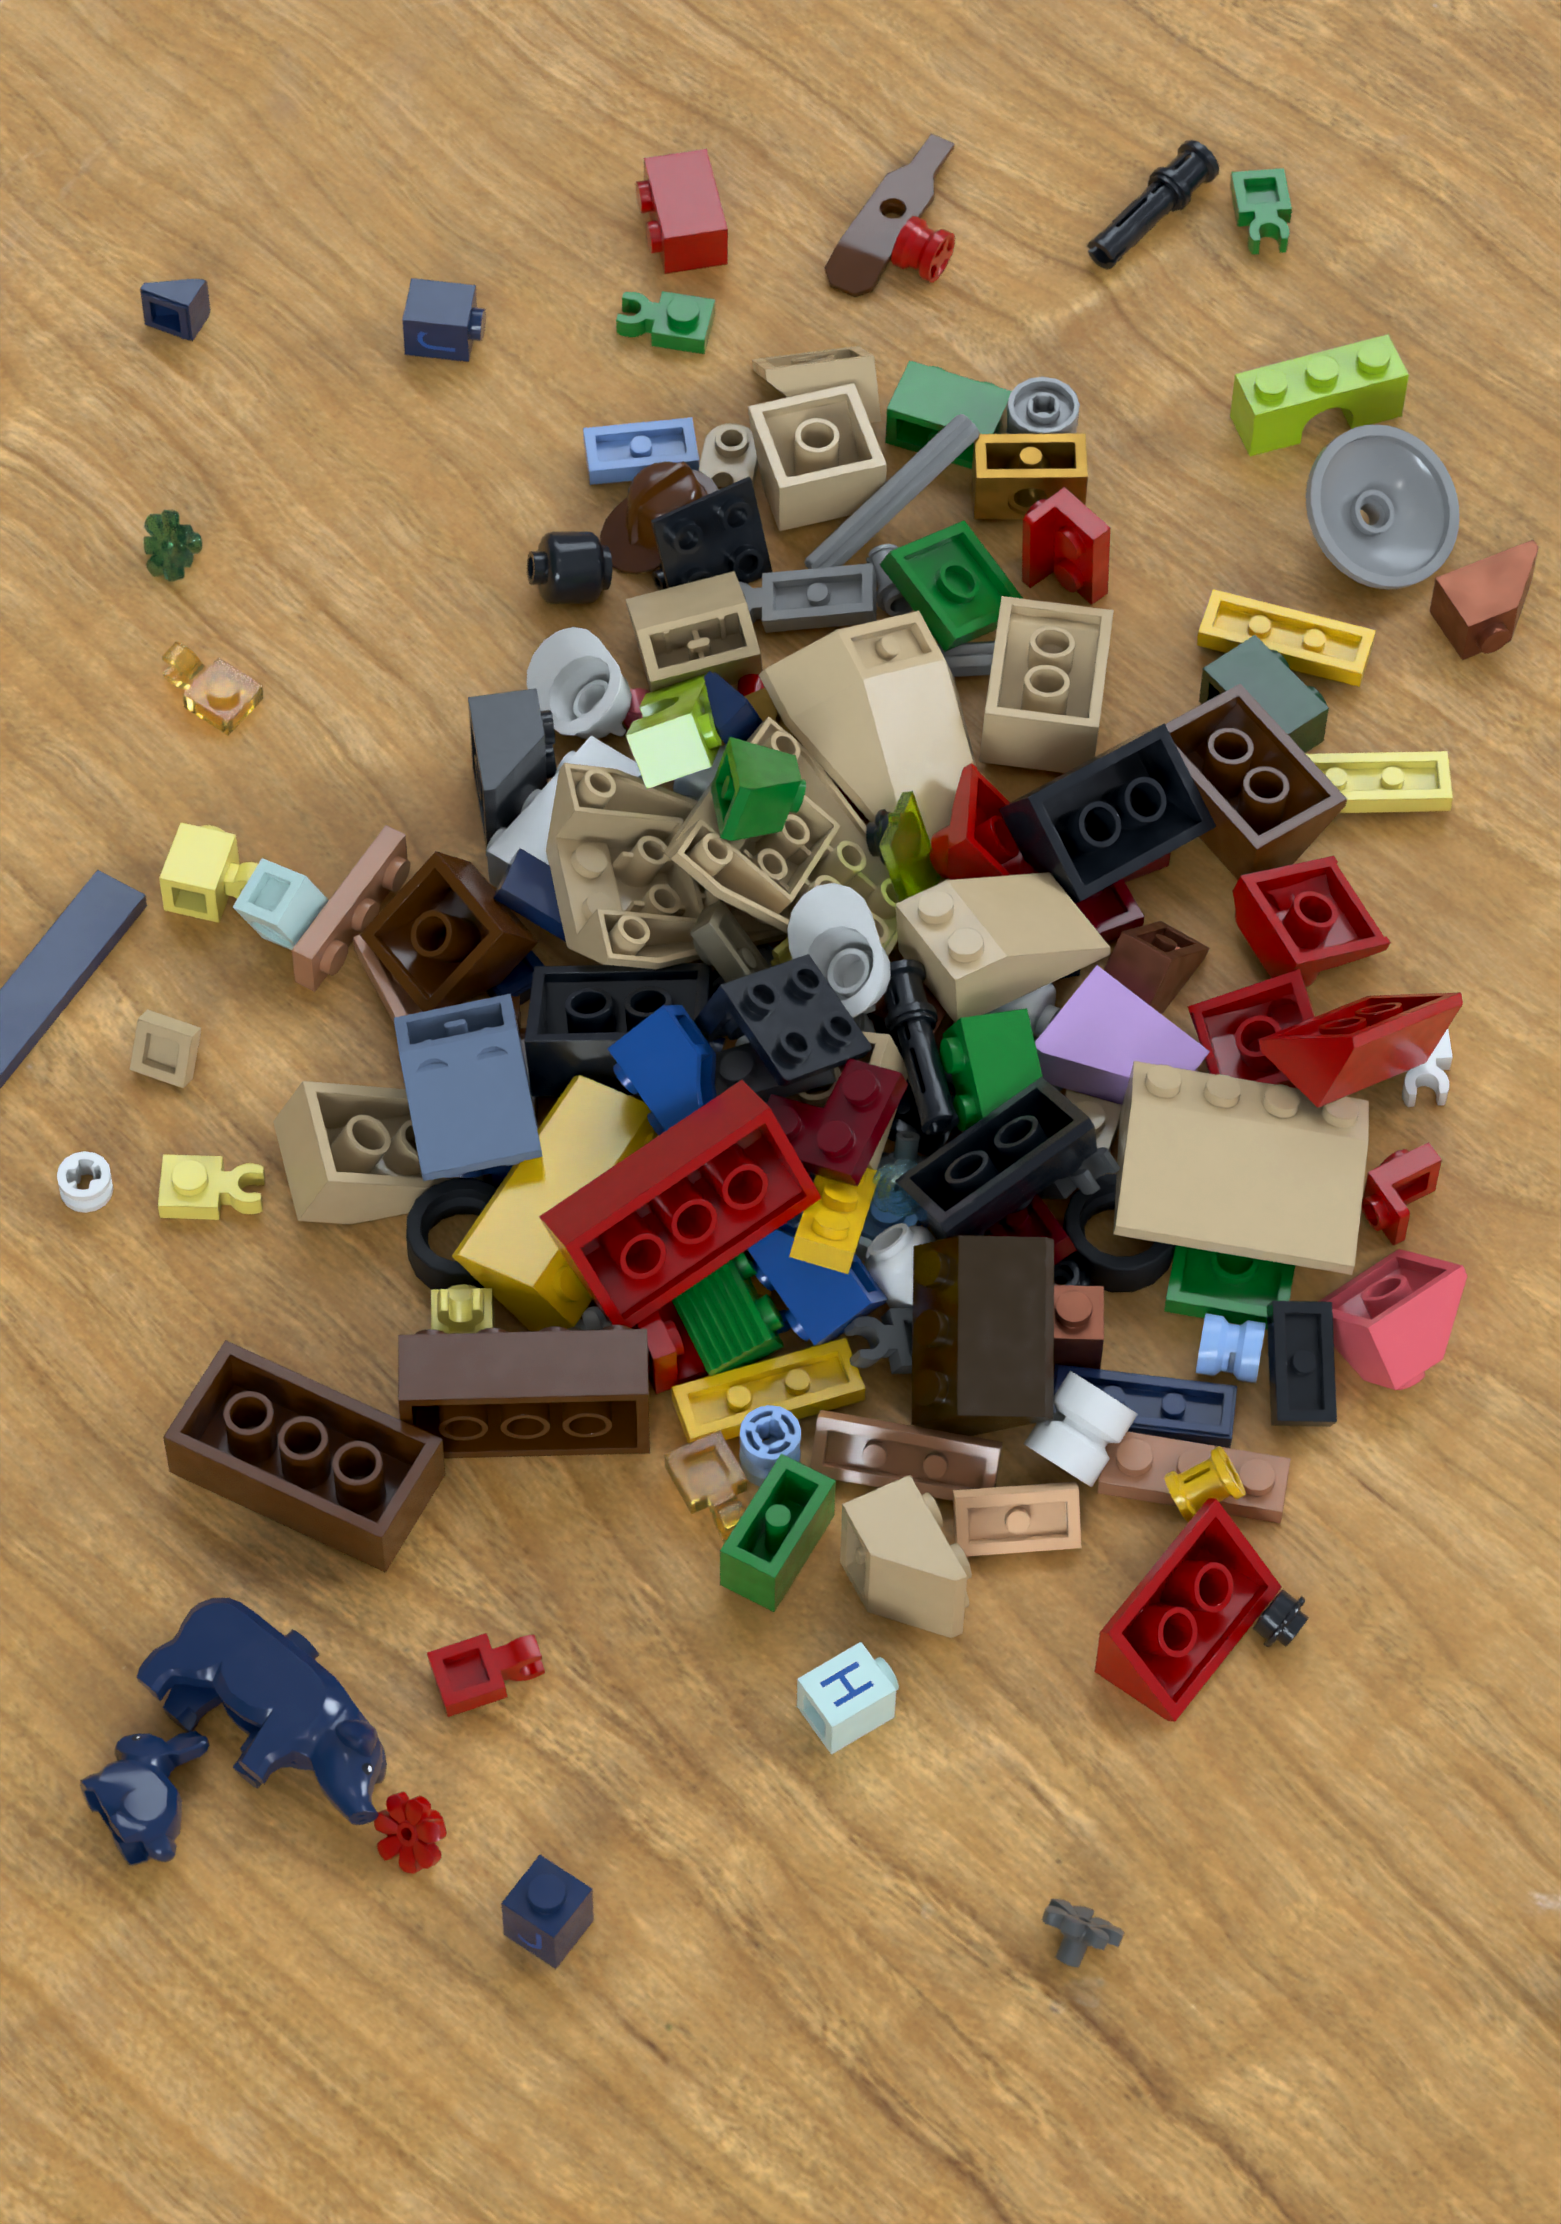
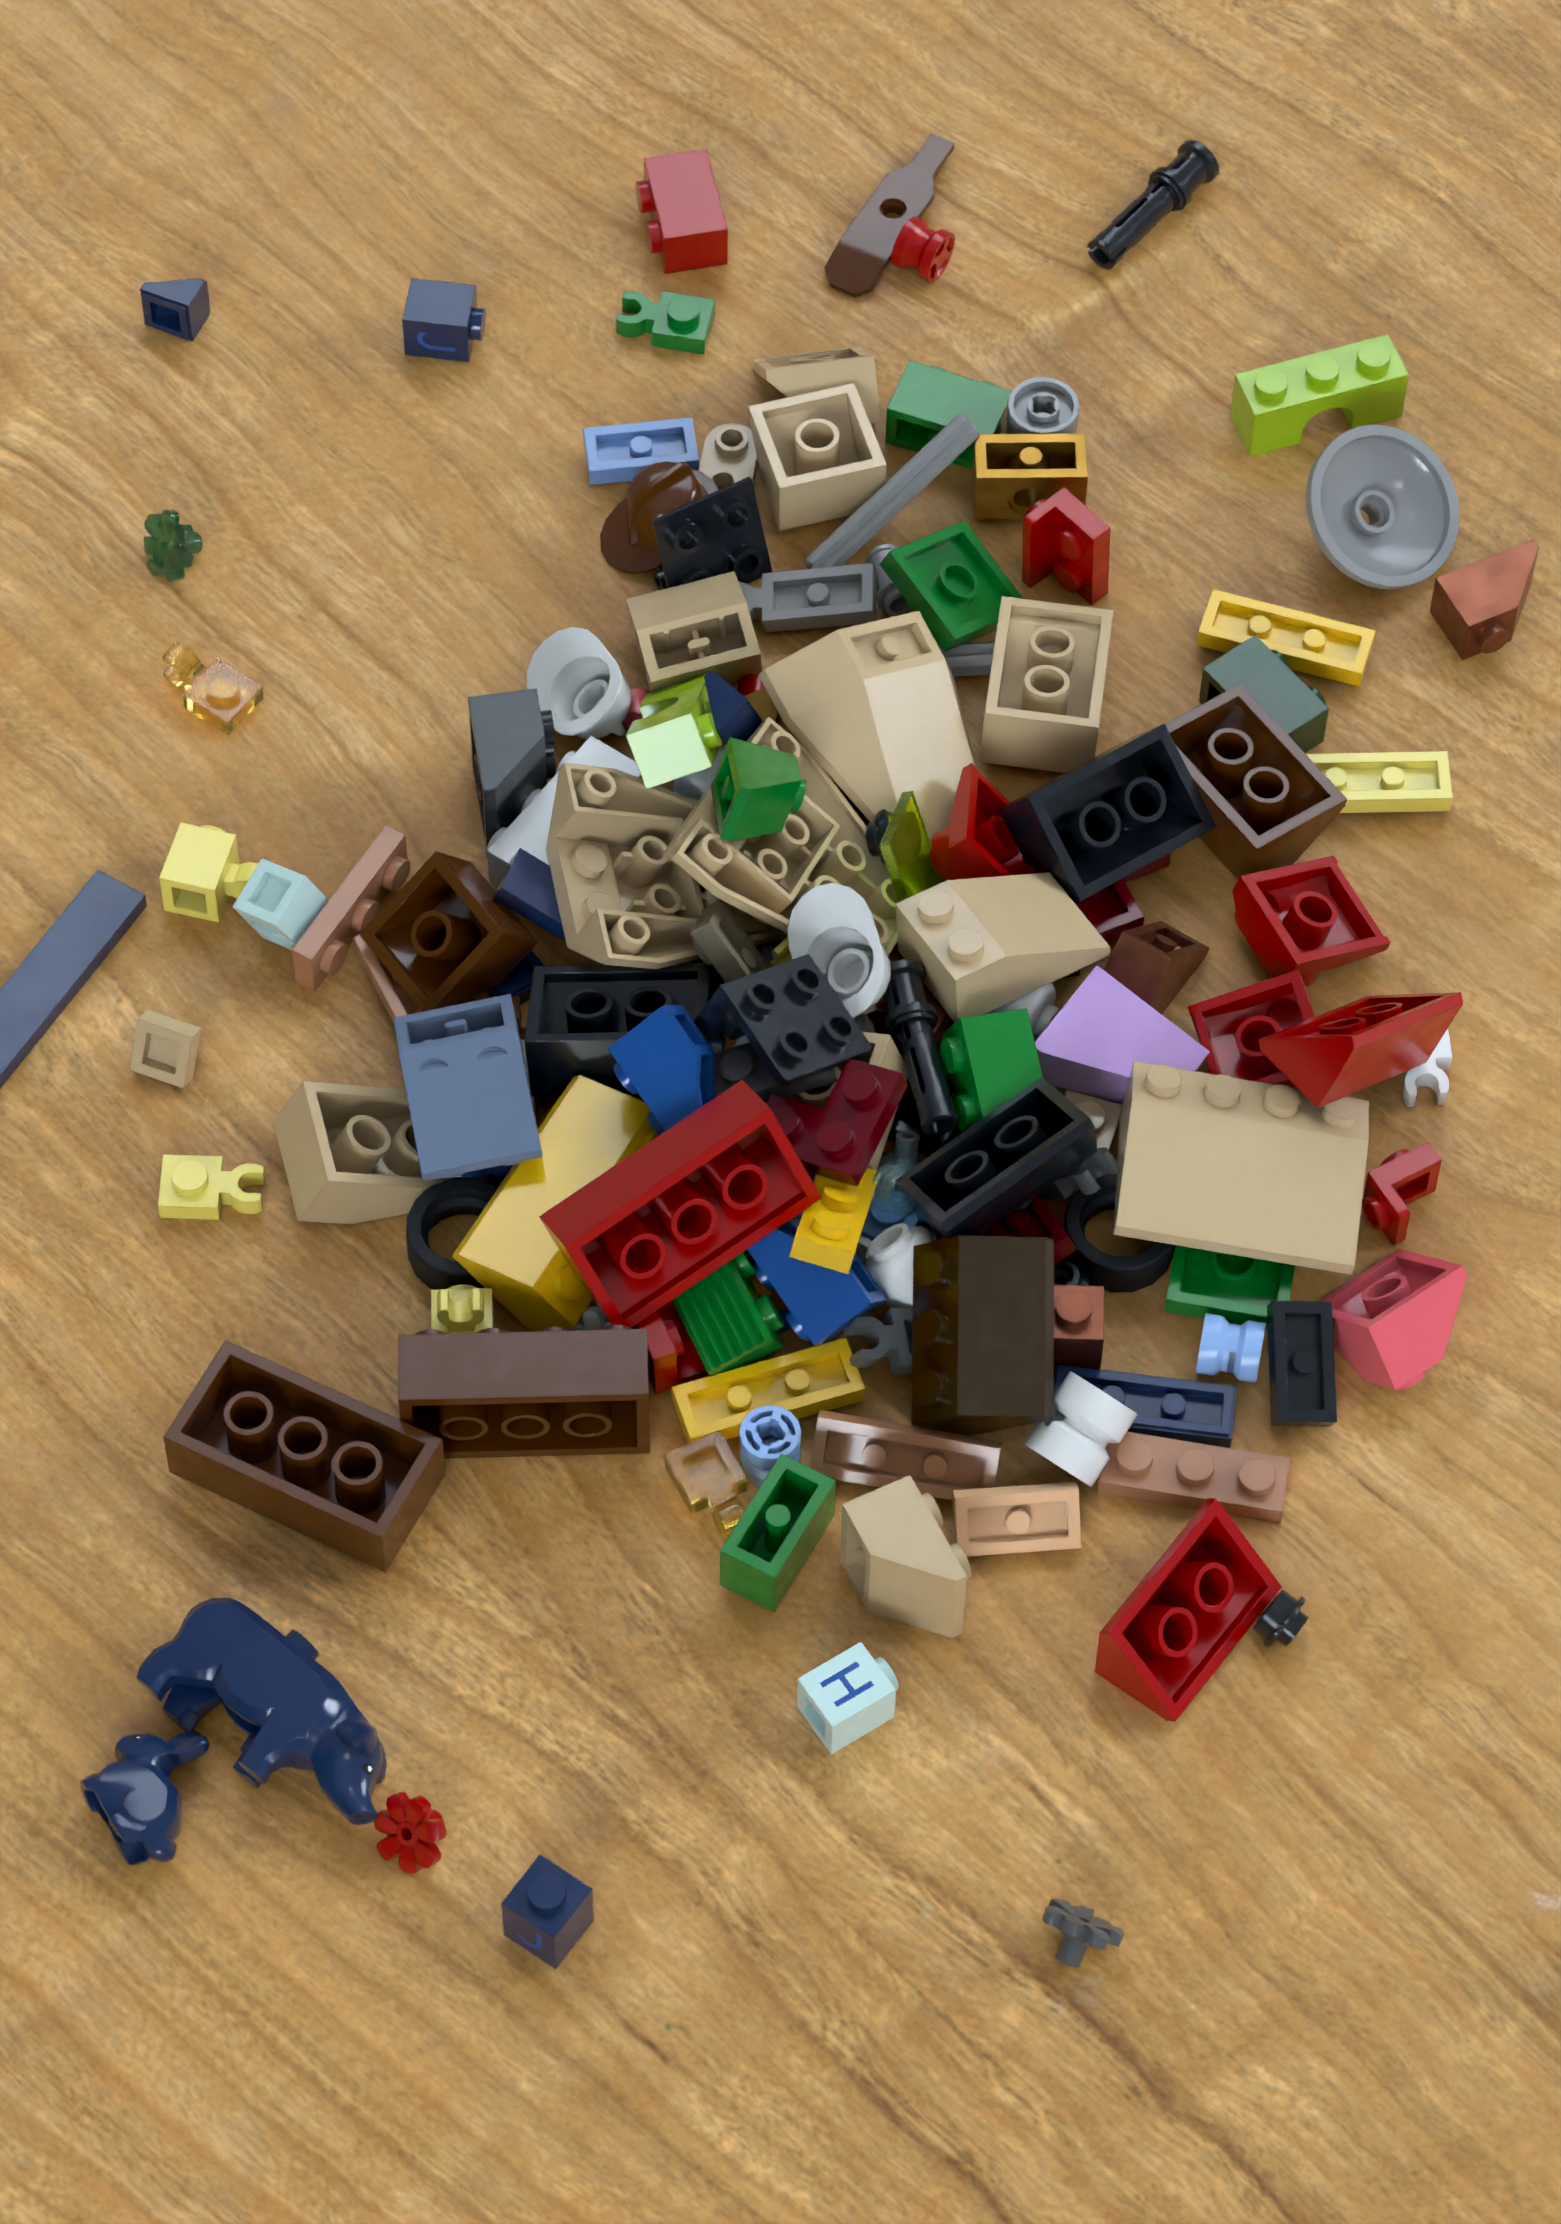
(99, 1189): white bush -> none
(474, 1673): red plate -> none
(570, 567): black head -> none
(1206, 1480): yellow bush -> none
(1262, 204): plate -> none

